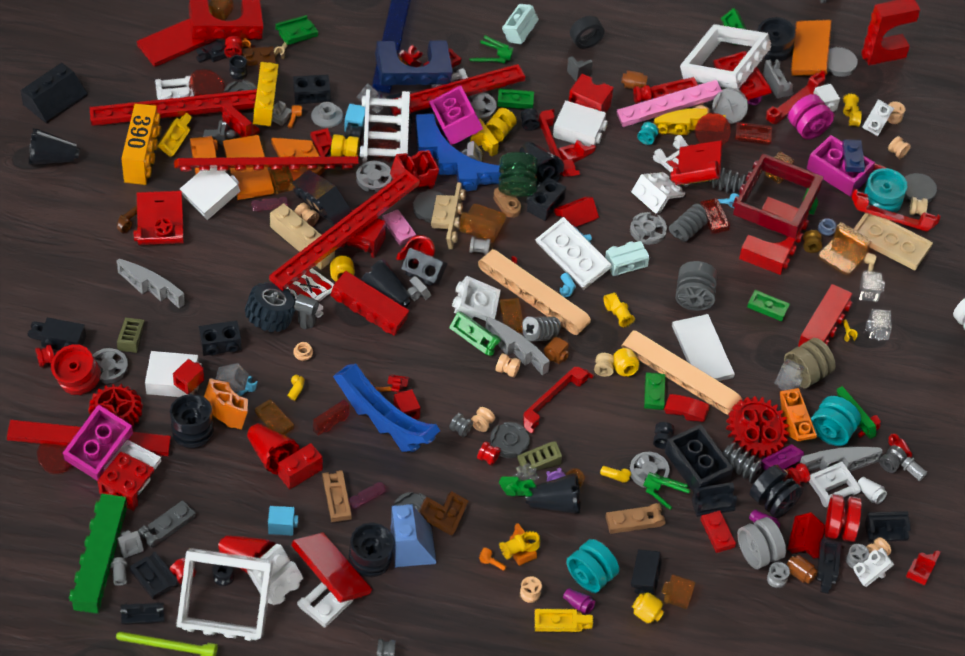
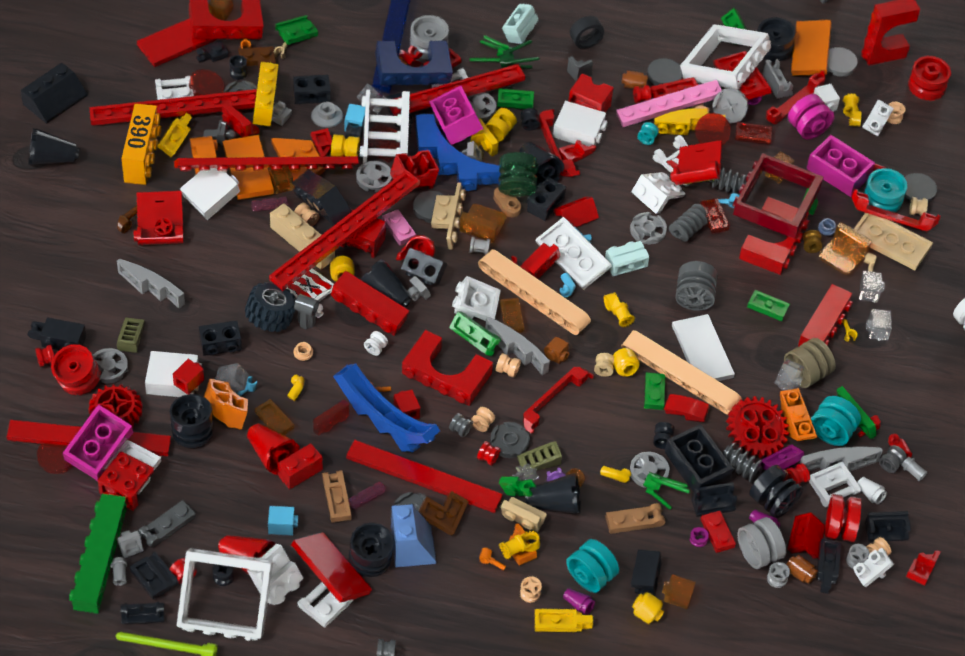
(233, 46): red wheel -> none
(296, 111): orange hand -> none
(375, 343): none -> white wheel
(398, 382): red plate -> none
(423, 475): none -> red tile
(427, 29): none -> light grey wheel
(461, 387): none -> red arch
(508, 60): none -> dark green plant
(523, 513): none -> tan bracket
(540, 328): dark grey piece -> none
(541, 260): none -> red panel
(664, 71): none -> dark grey tile
(696, 532): none -> magenta bush
(853, 156): dark blue plate -> none
(899, 147): light nougat wheel -> none
(929, 78): none -> red wheel

